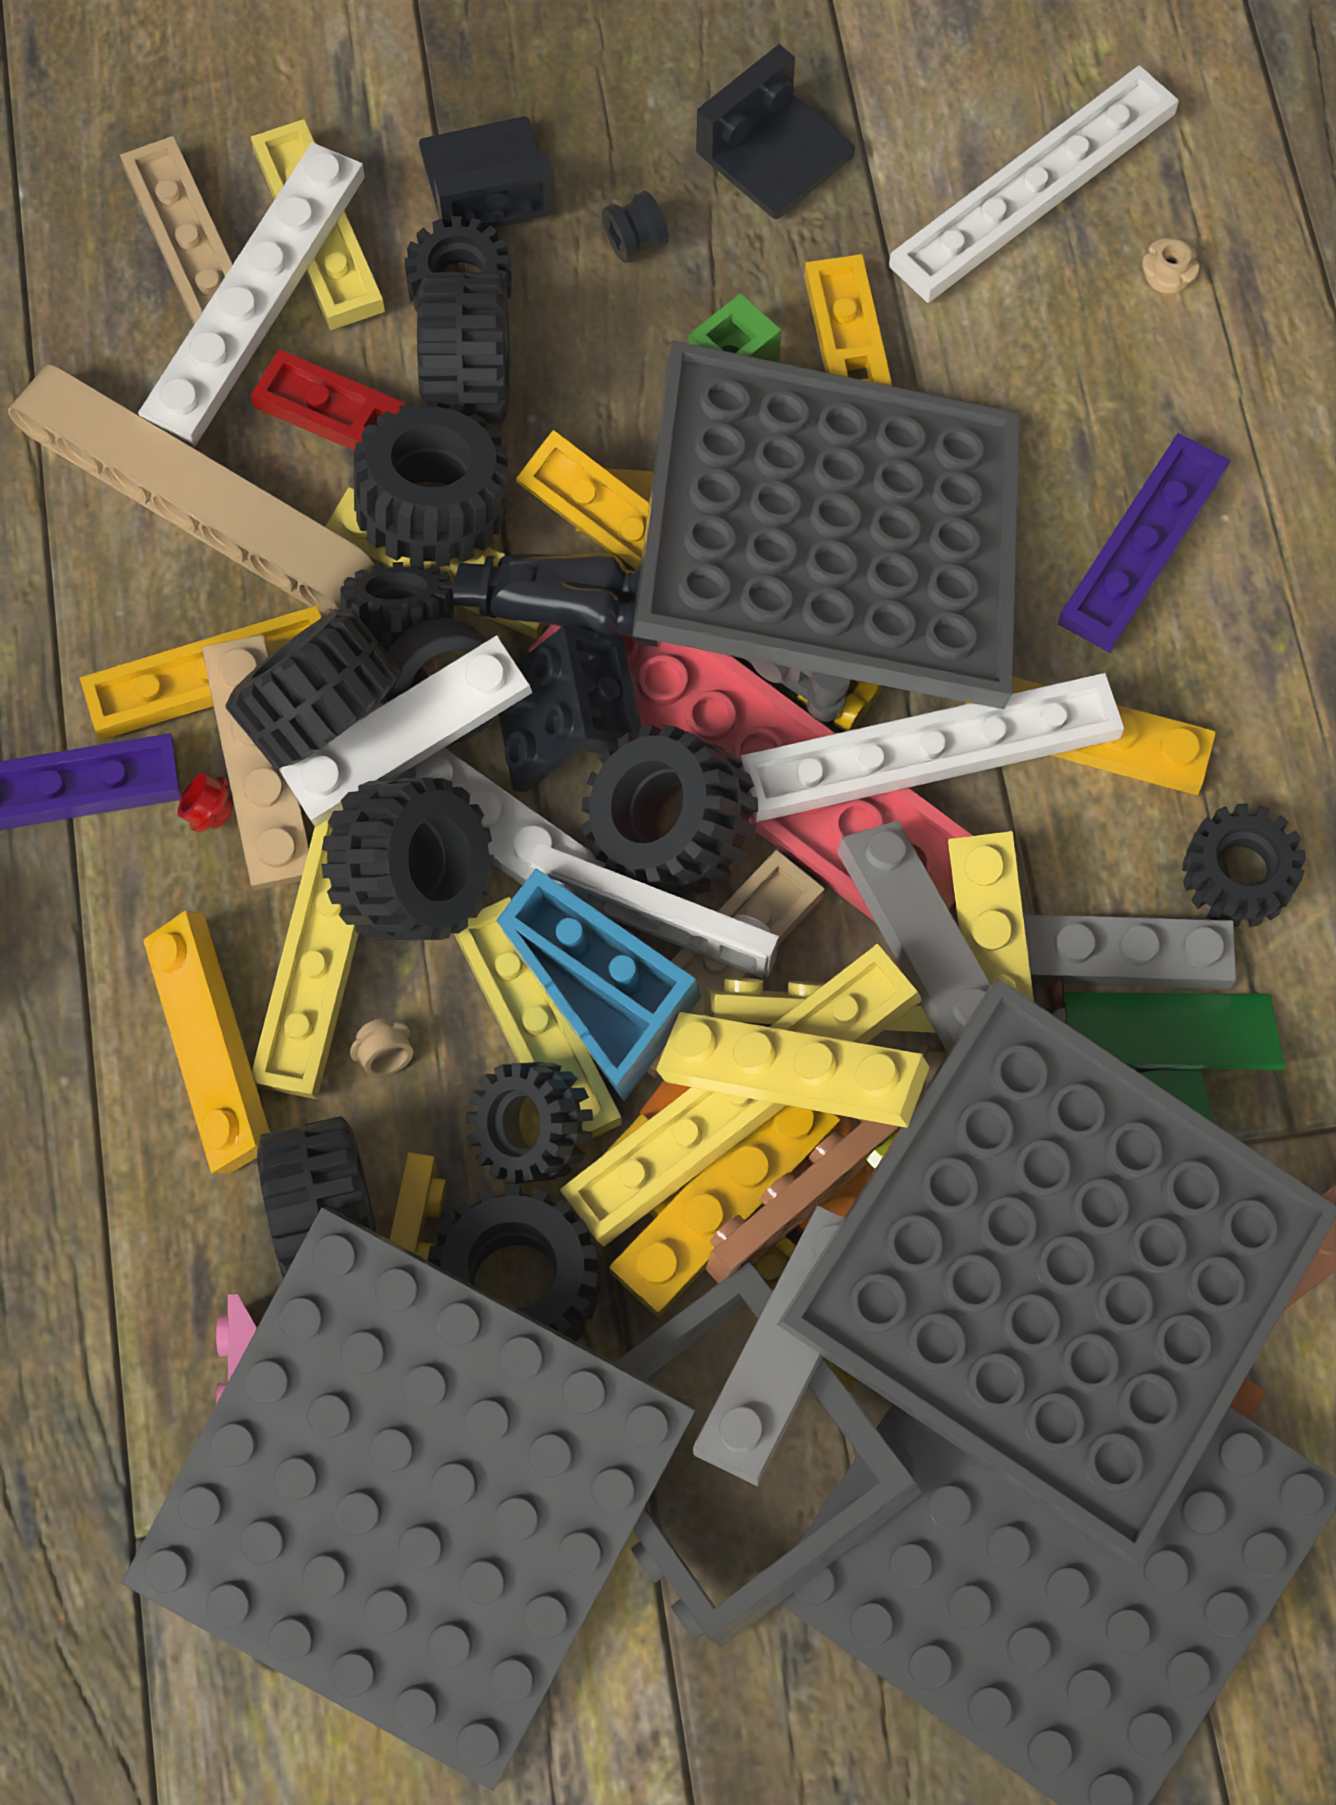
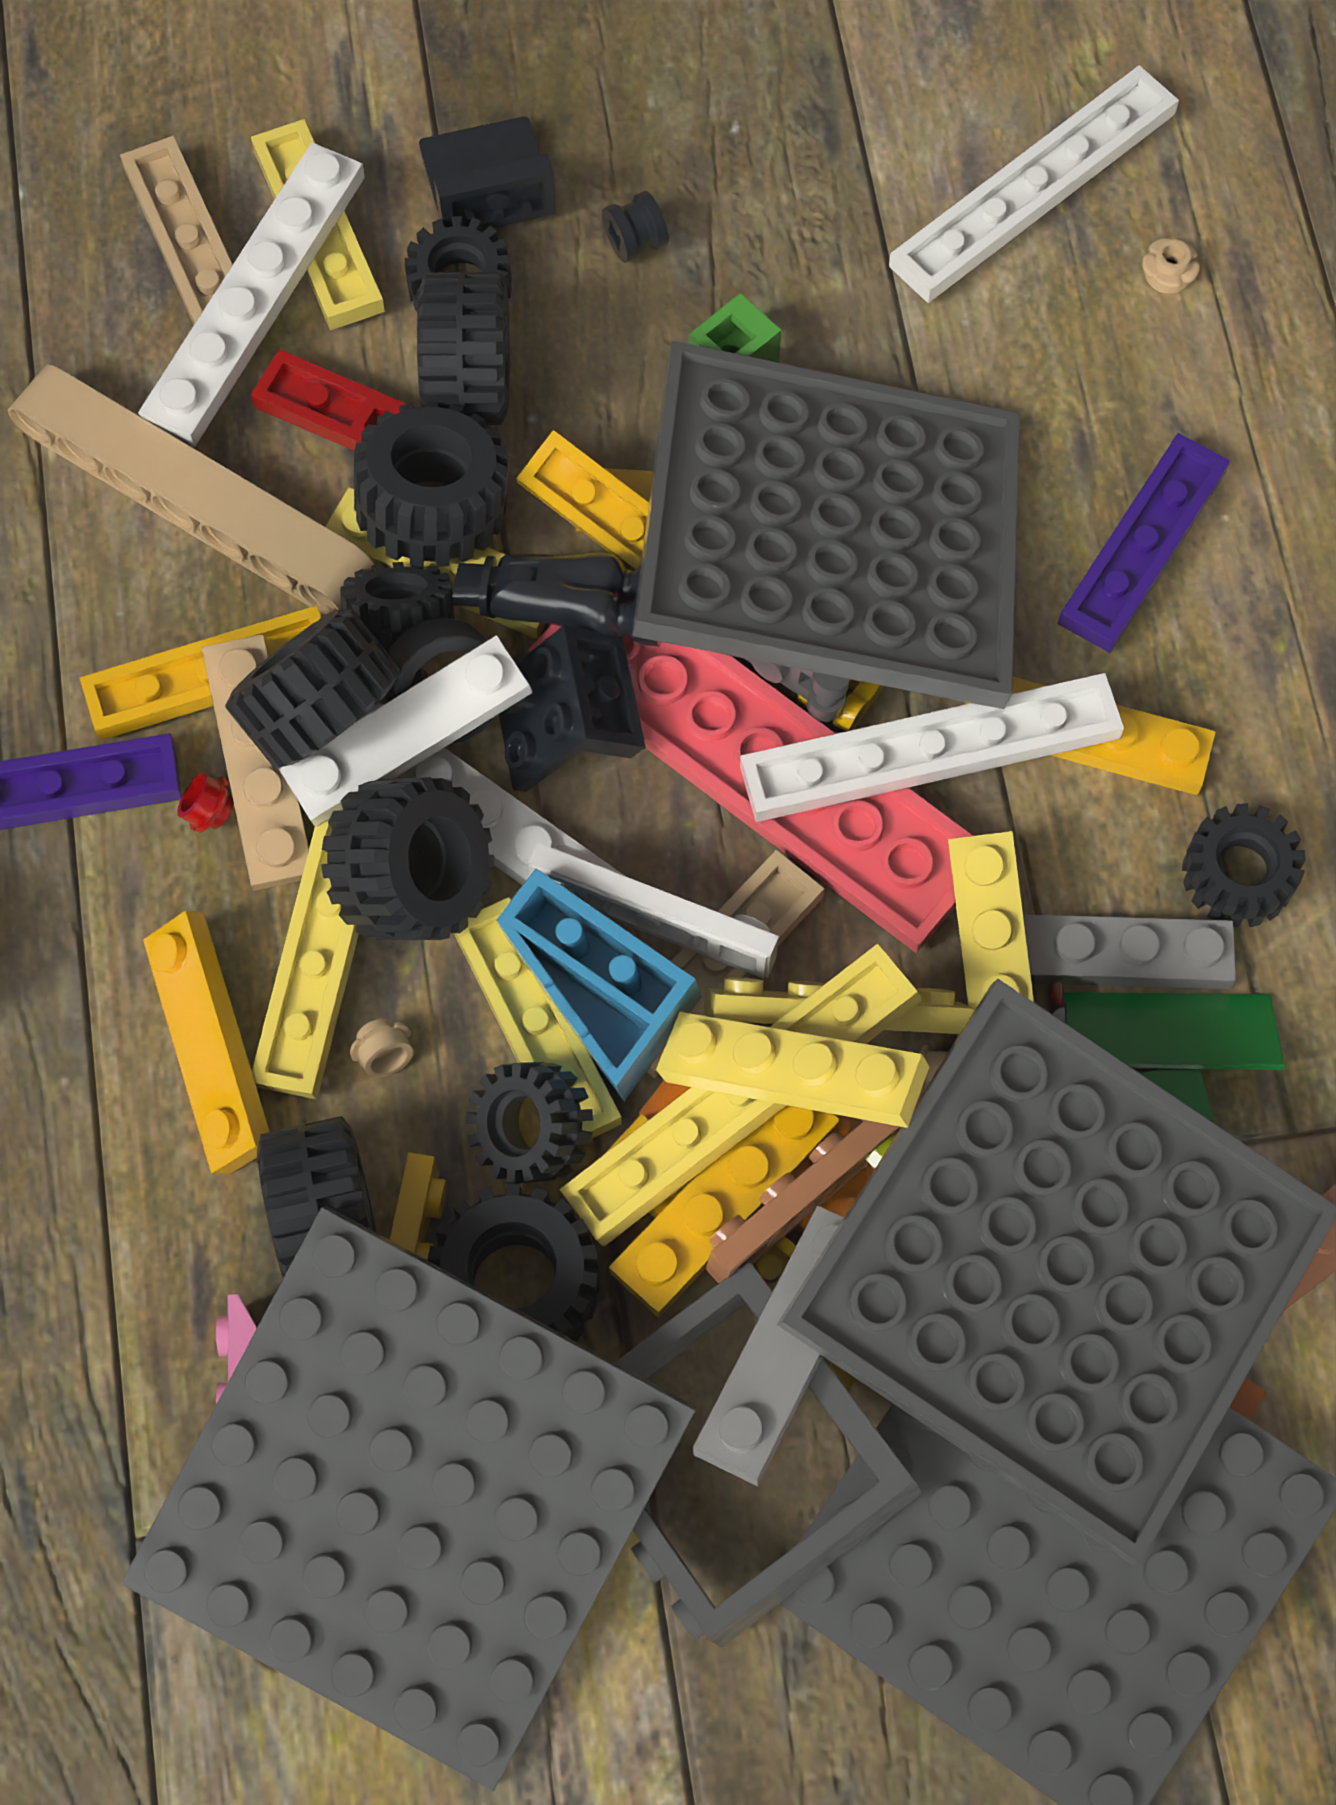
(628, 800): black tyre -> none
(768, 137): black bracket -> none
(846, 318): yellow plate -> none
(916, 926): light grey plate -> none

